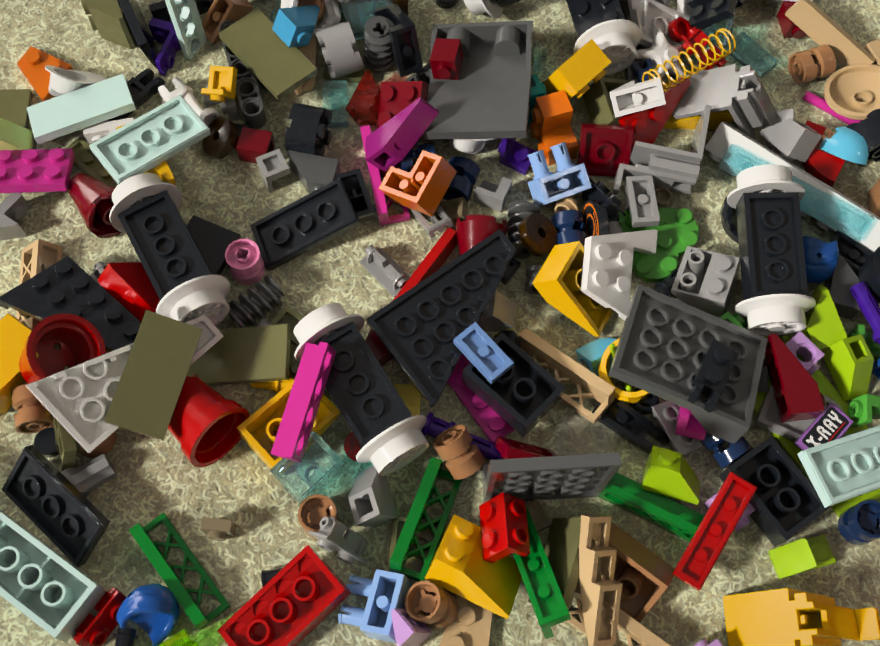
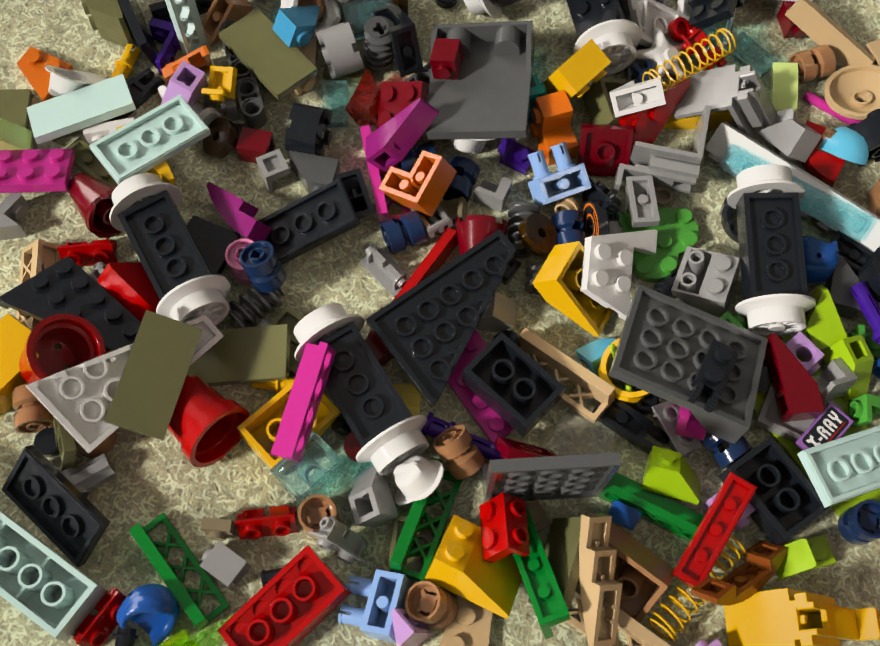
(90, 254): none -> red hinge
(126, 62): none -> yellow axle
(186, 82): none -> lavender slope
(198, 58): none -> orange wing
(224, 565): none -> light grey brick
(238, 214): none -> magenta slope
(253, 523): none -> red hinge
(262, 266): none -> dark blue wheel
(341, 426): none -> black tile
(403, 232): none -> dark blue wheel
(416, 479): none -> white piece
(483, 353): medium blue plate -> none
(624, 514): none -> blue slope
(681, 591): none -> yellow piece
(746, 580): none -> dark orange slope
(784, 85): none -> yellowish green slope
(835, 380): none -> light grey panel

